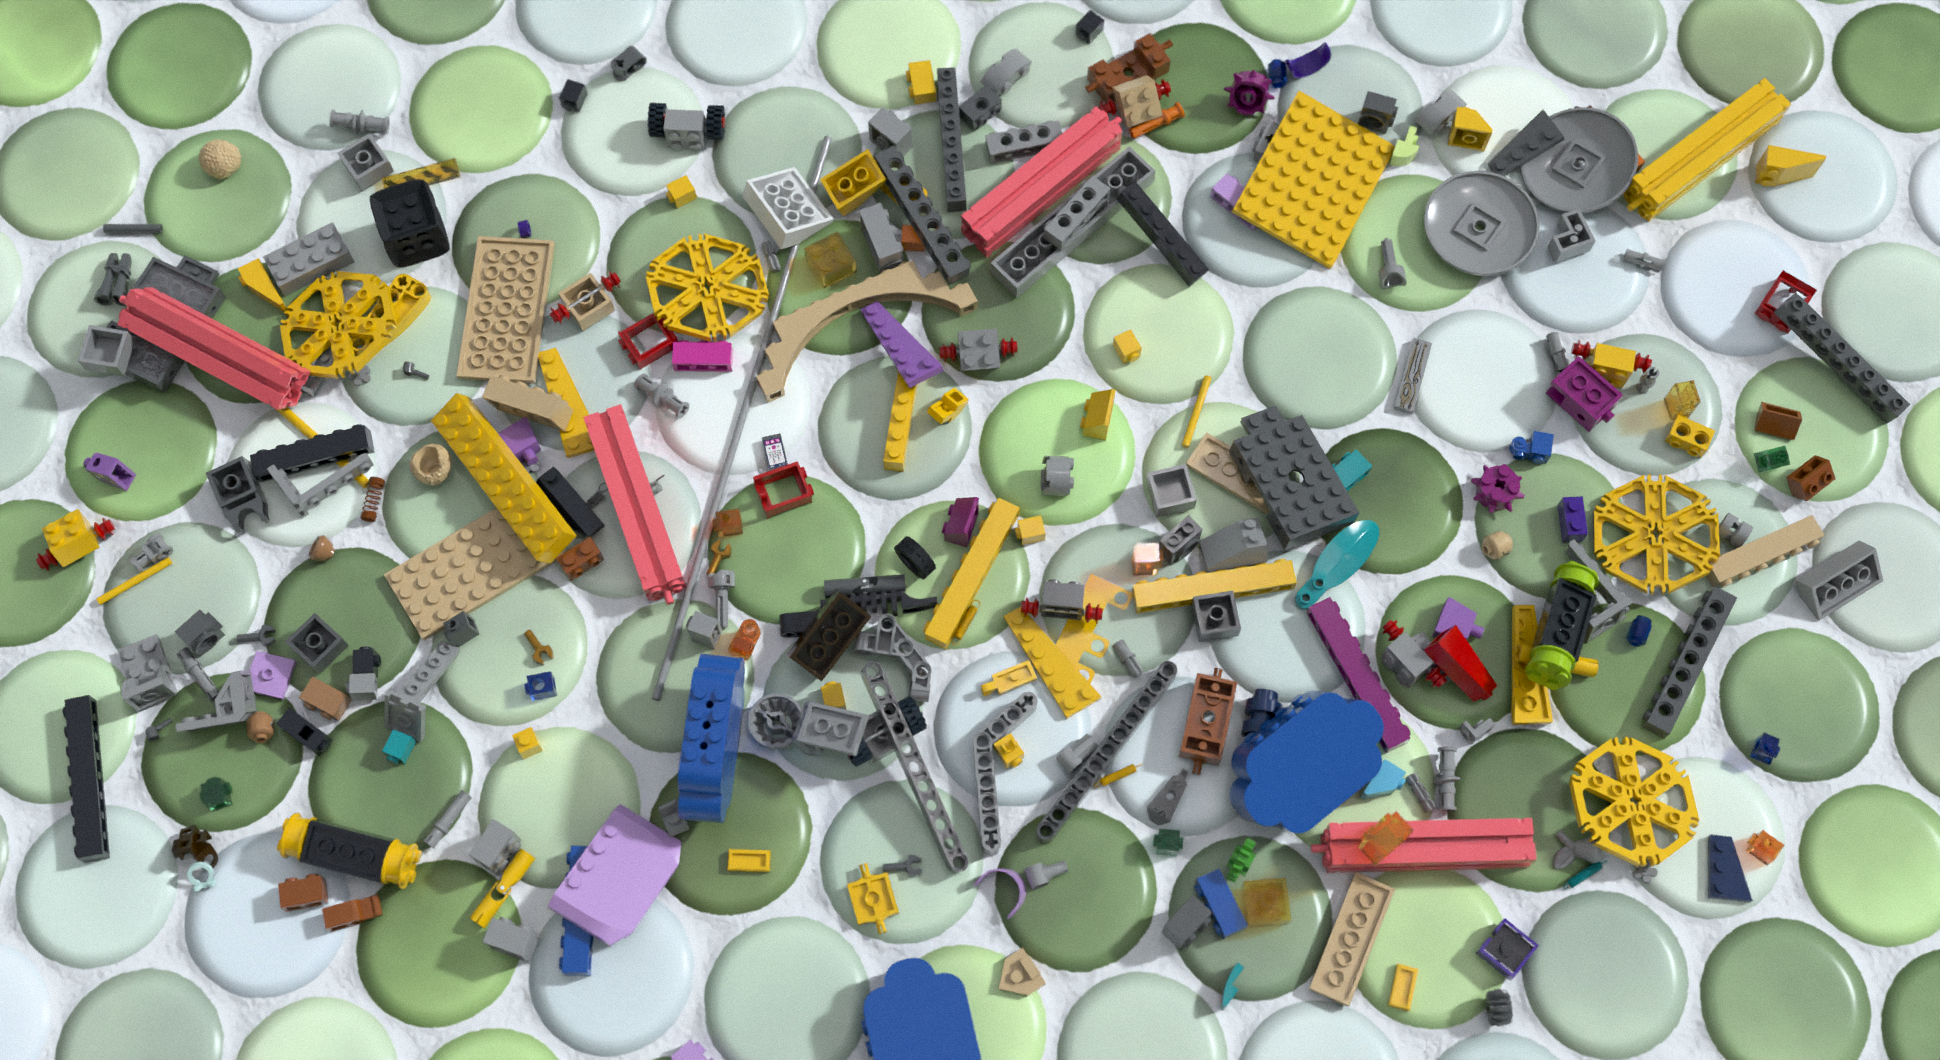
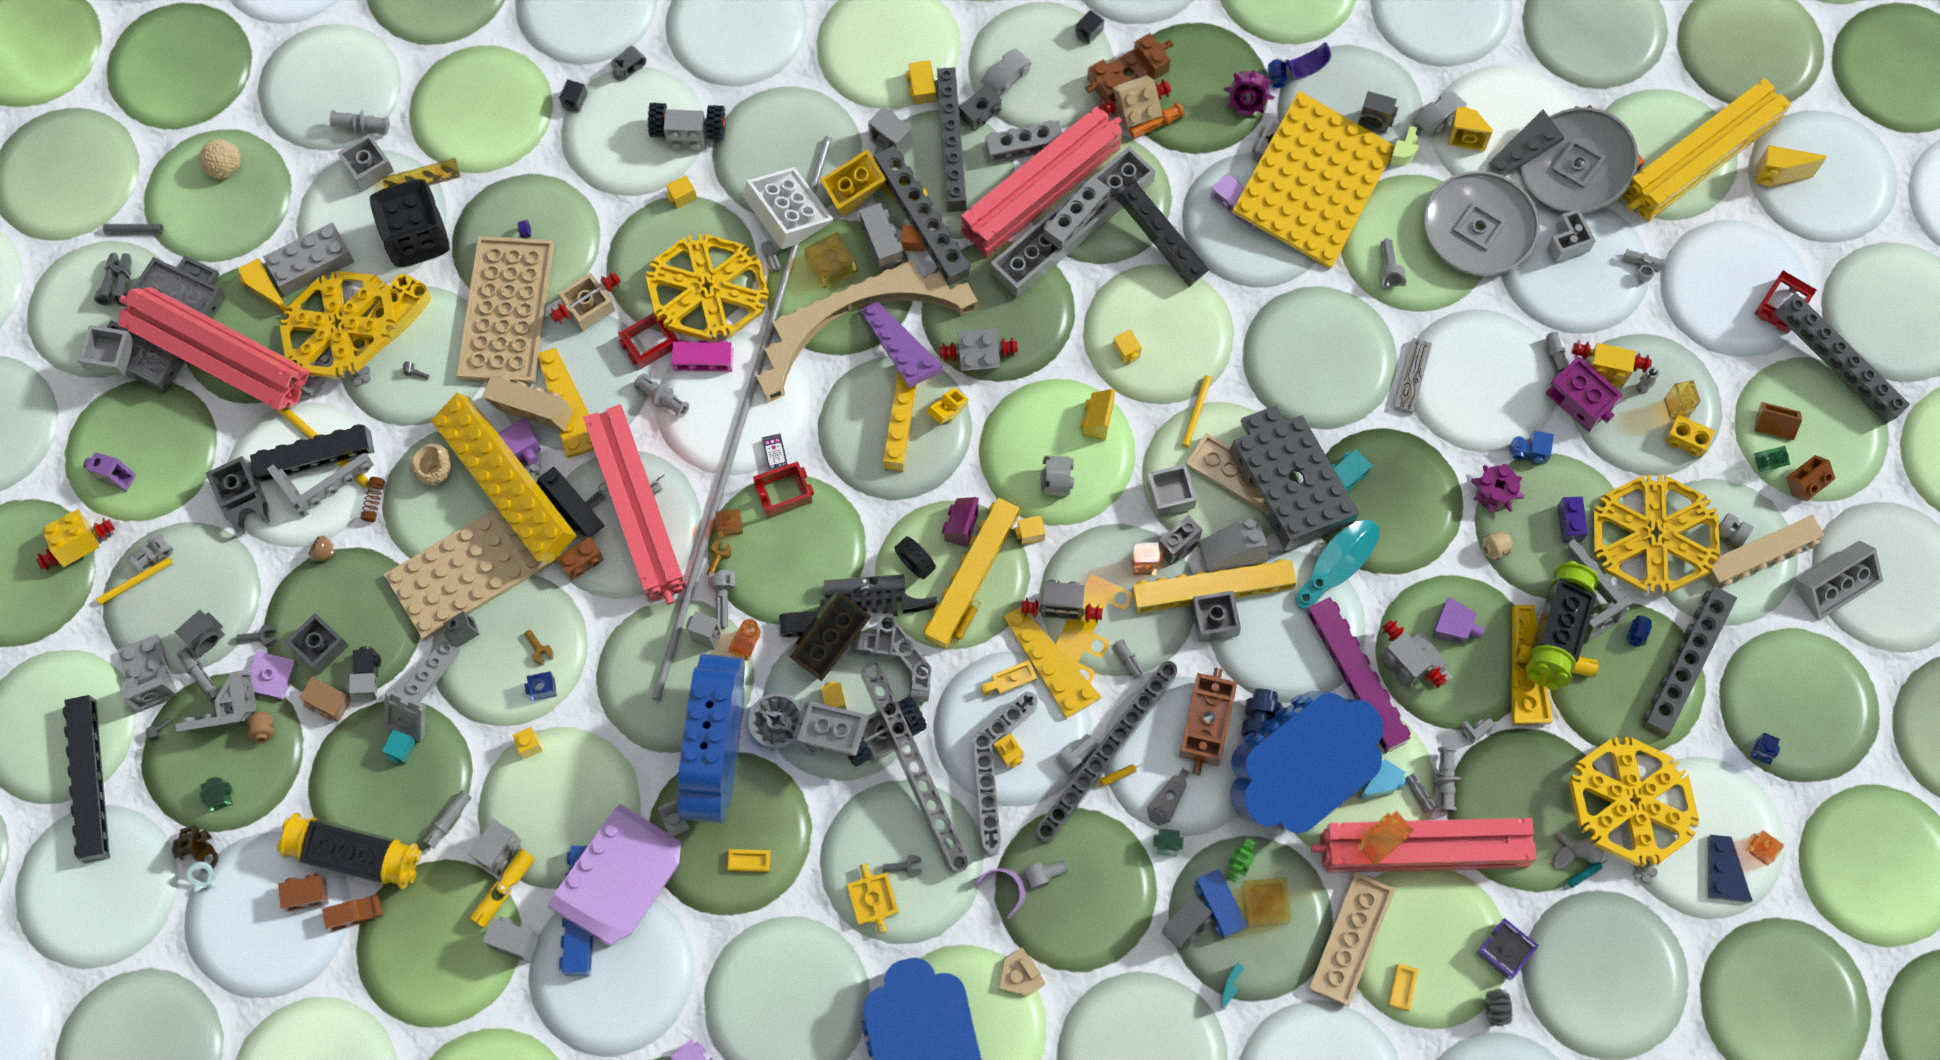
(304, 732): black brick -> none
(1461, 664): red slope -> none
(1645, 273): none -> light grey hinge

